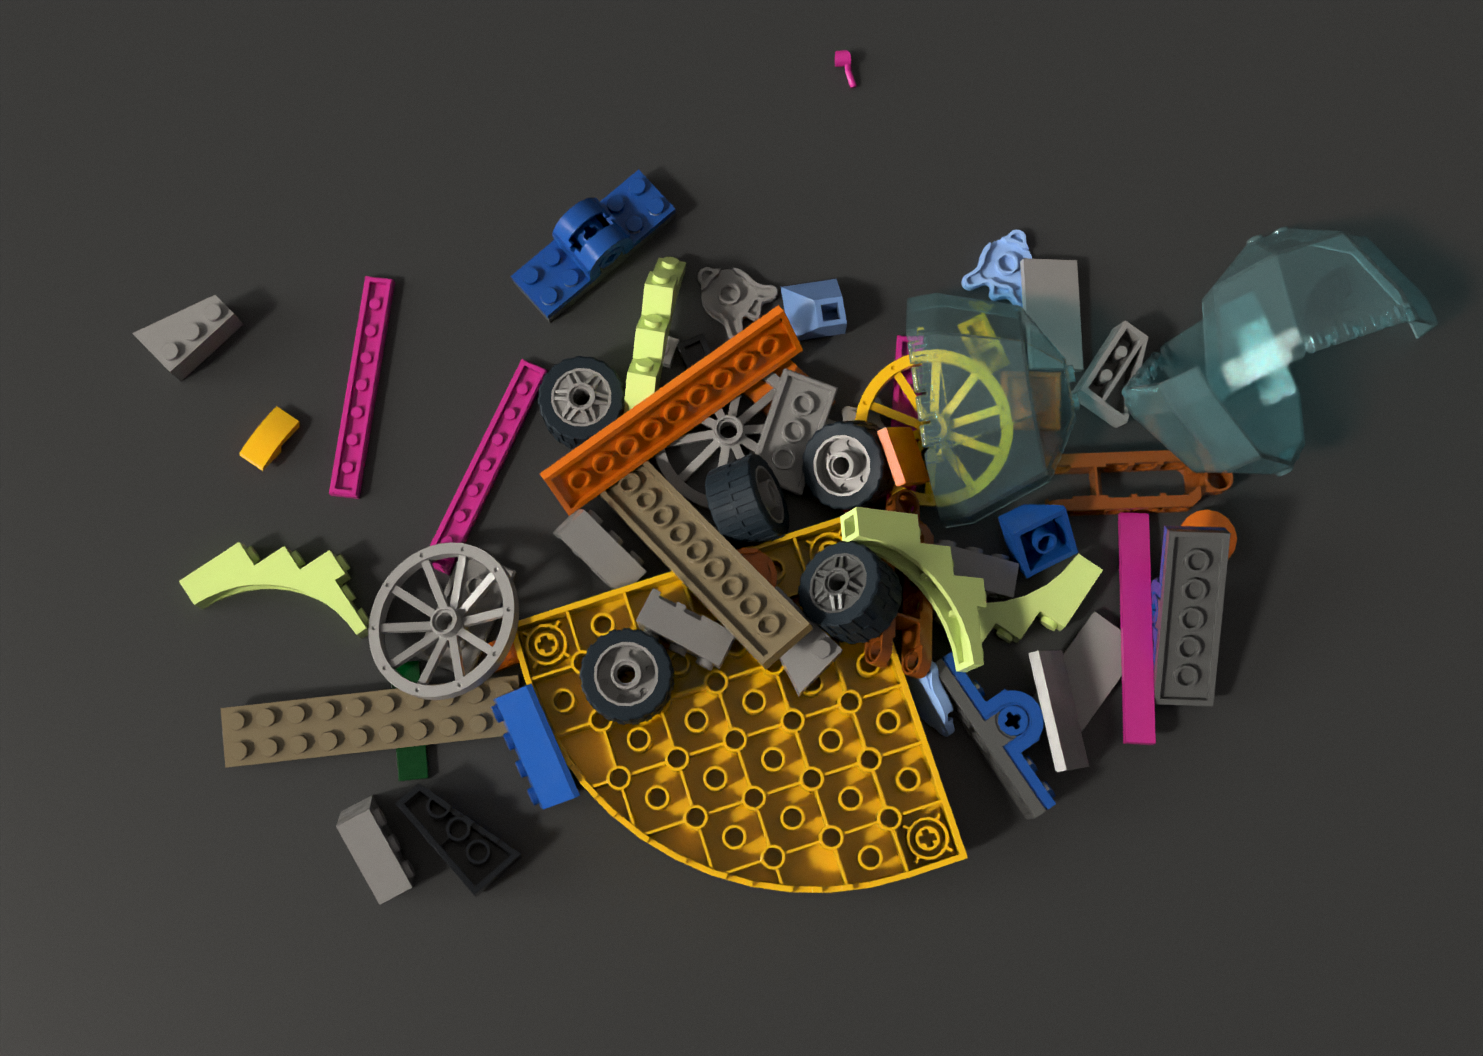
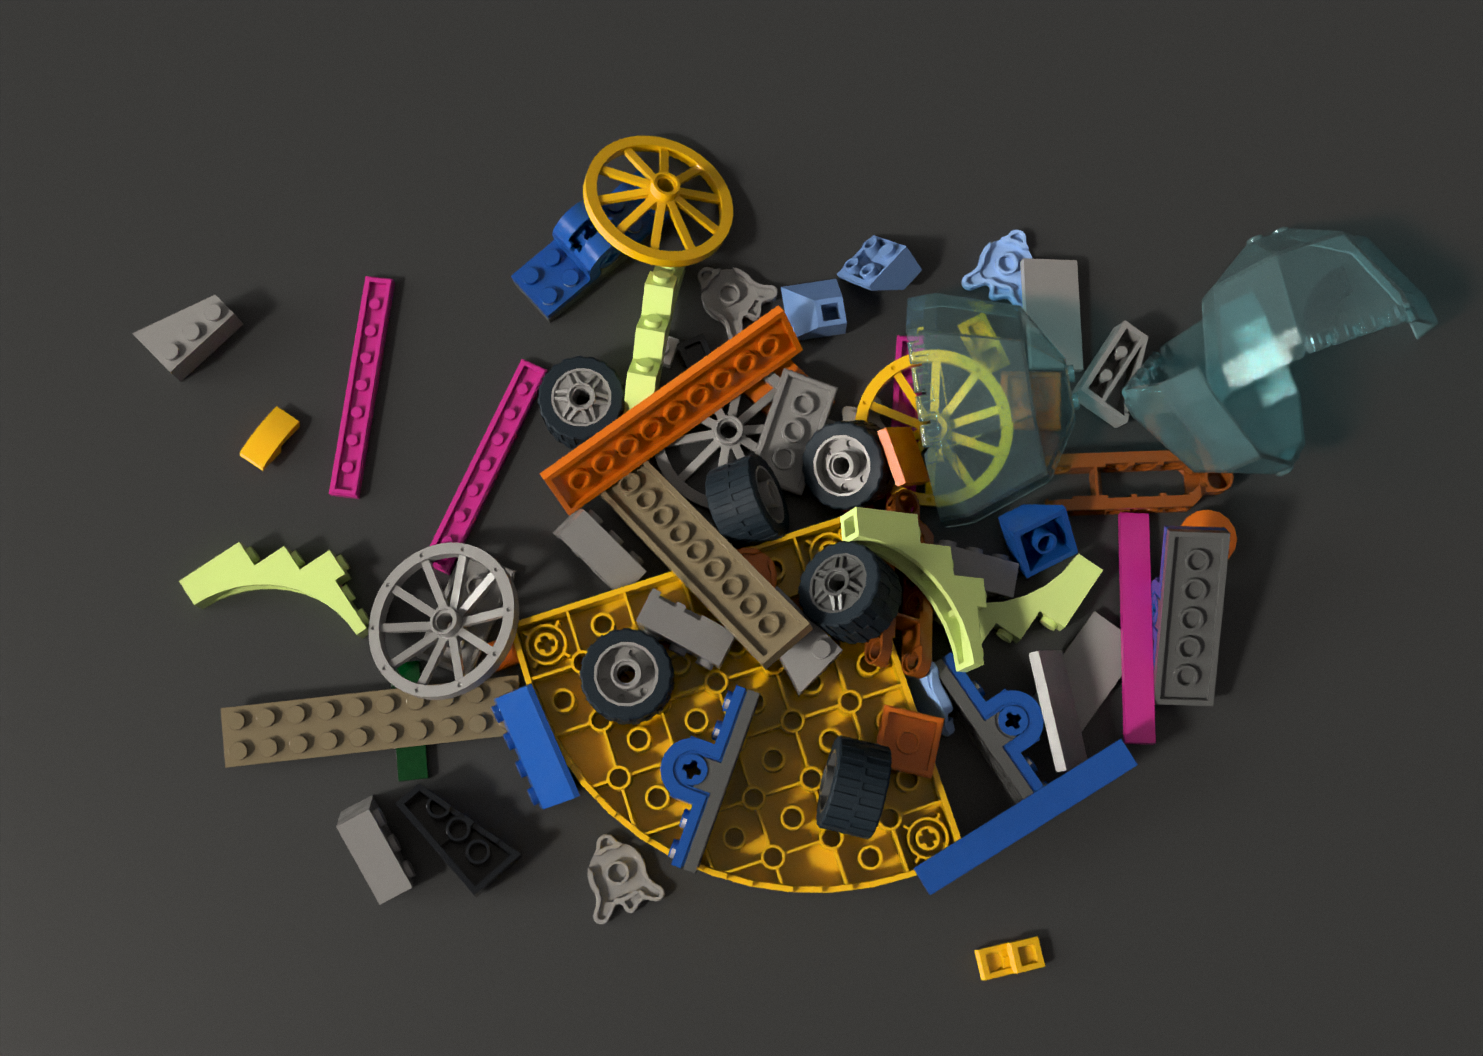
(619, 877): none -> light grey tile
(661, 194): none -> yellow wheel
(708, 789): none -> piece
(843, 59): dark pink hand -> none
(854, 787): none -> black wheel
(881, 266): none -> medium blue slope
(911, 738): none -> orange tile
(1009, 958): none -> yellow slope
(1025, 816): none -> blue tile

